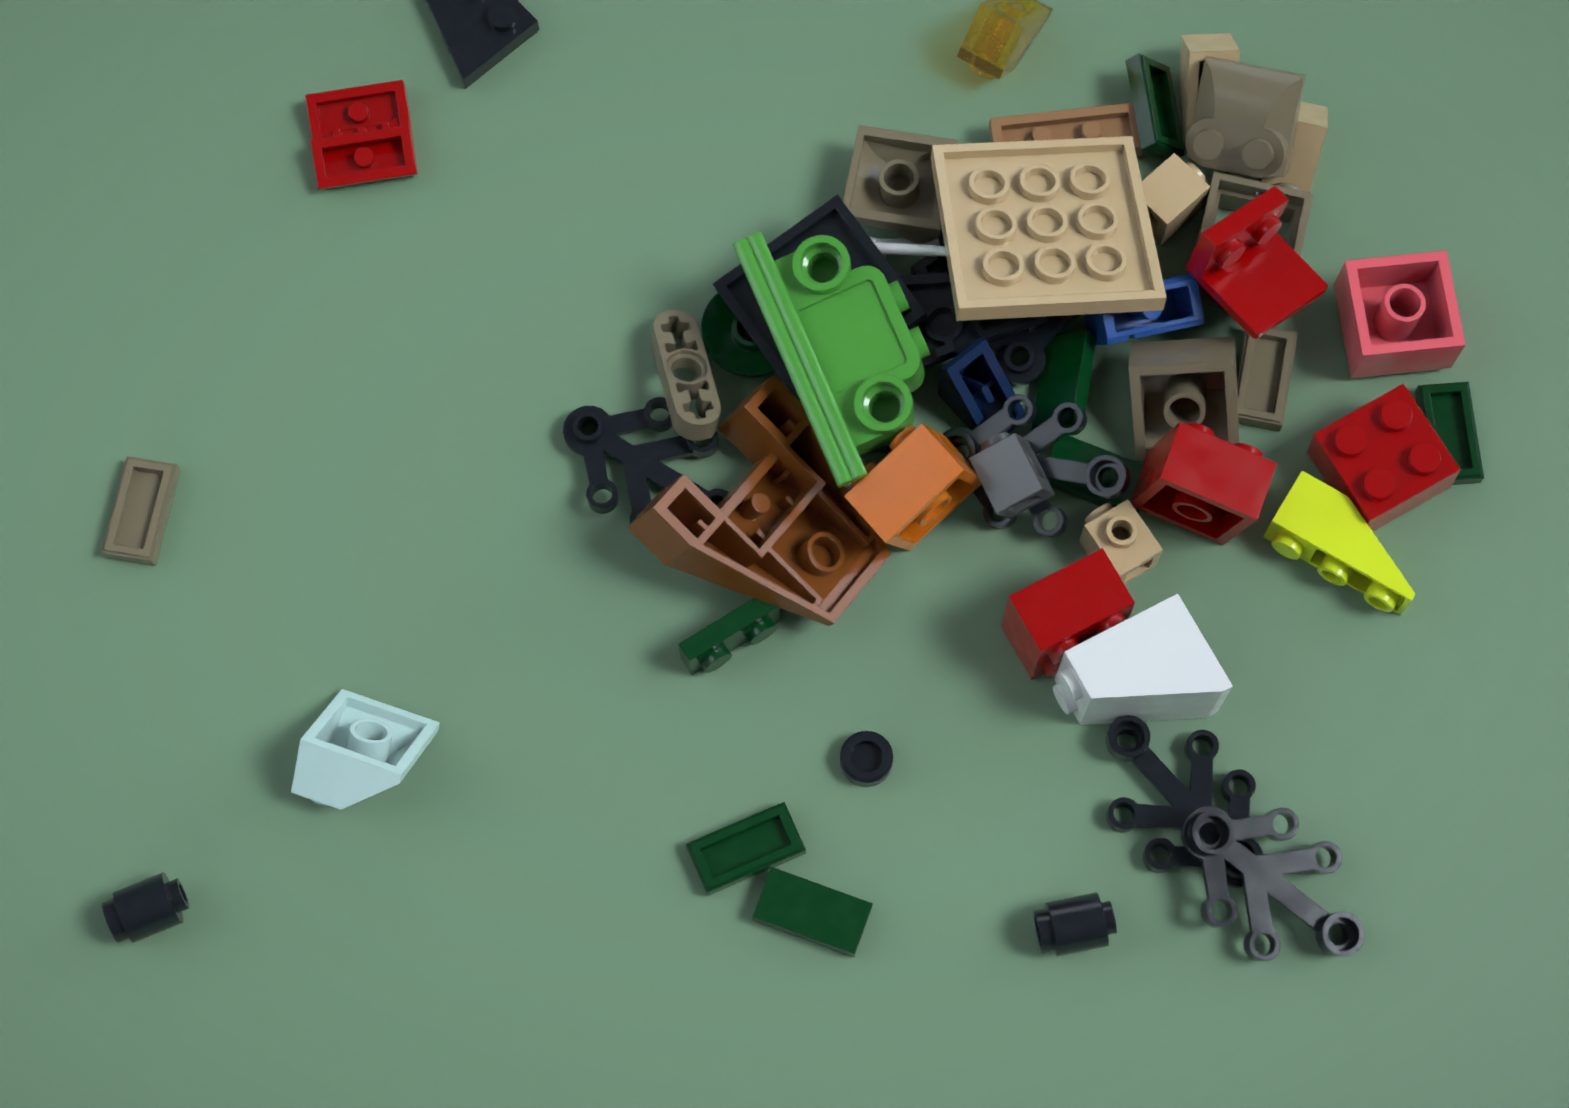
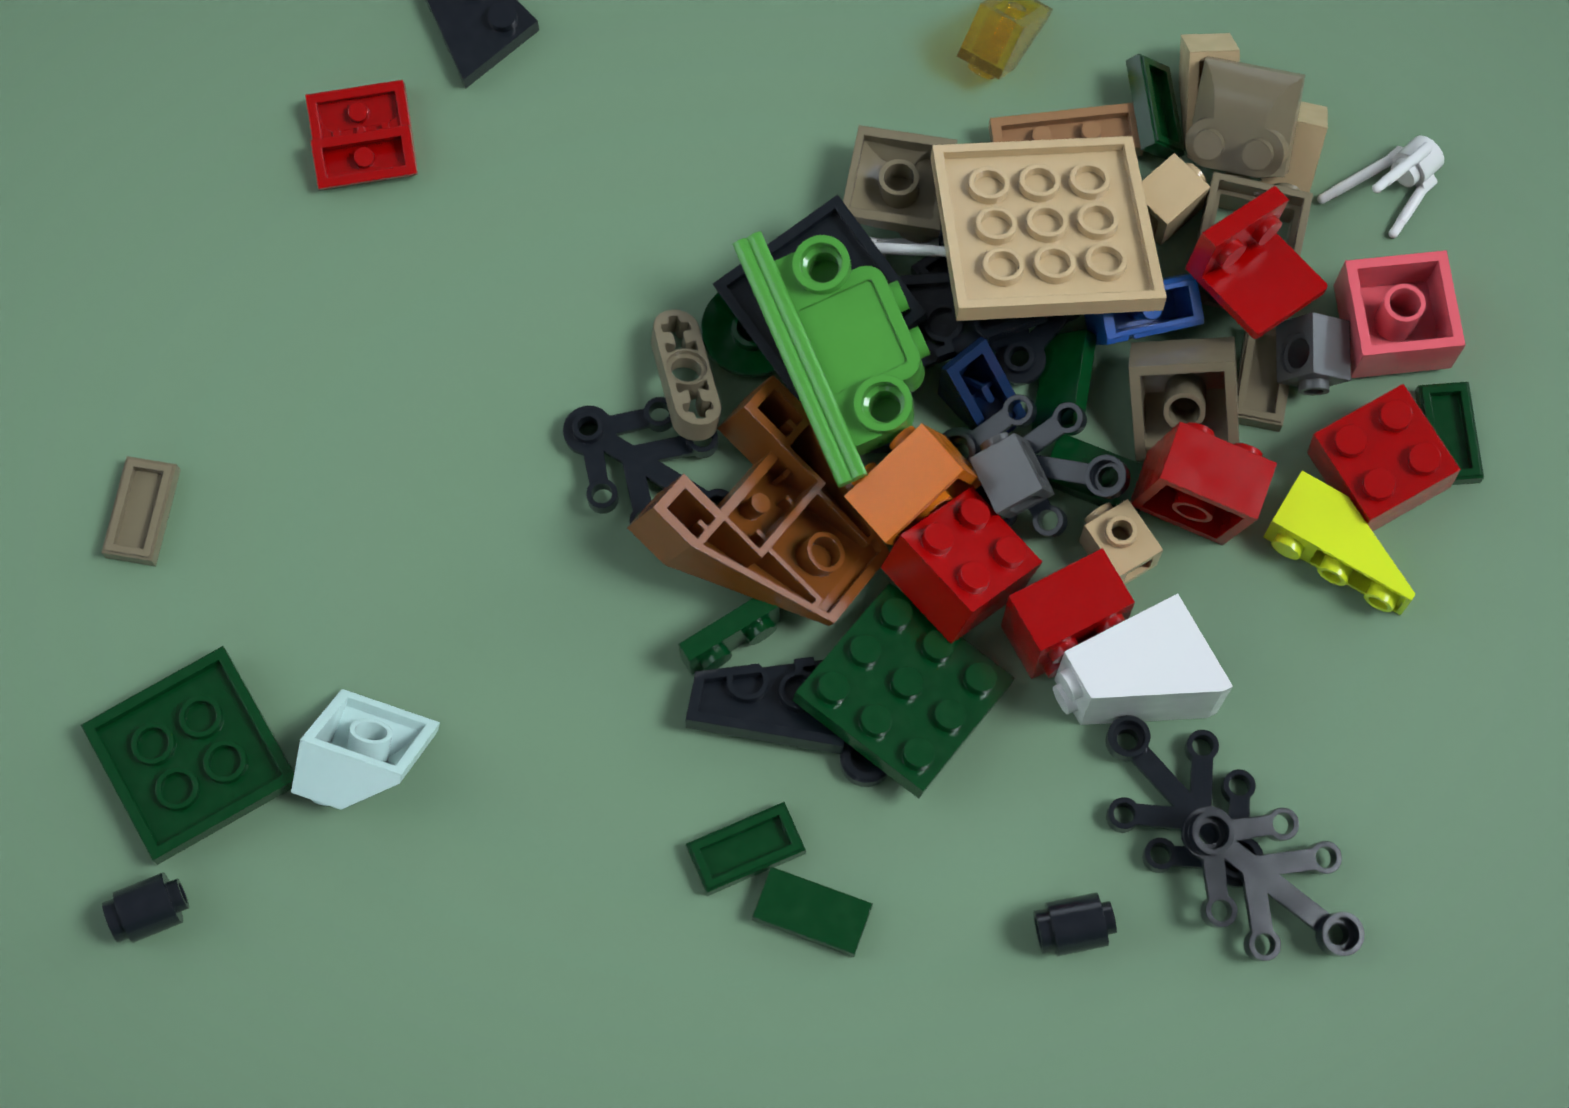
(189, 755): none -> dark green plate
(759, 705): none -> black wing
(902, 691): none -> dark green plate
(960, 564): none -> red brick
(1313, 353): none -> dark grey brick
(1409, 166): none -> white plant

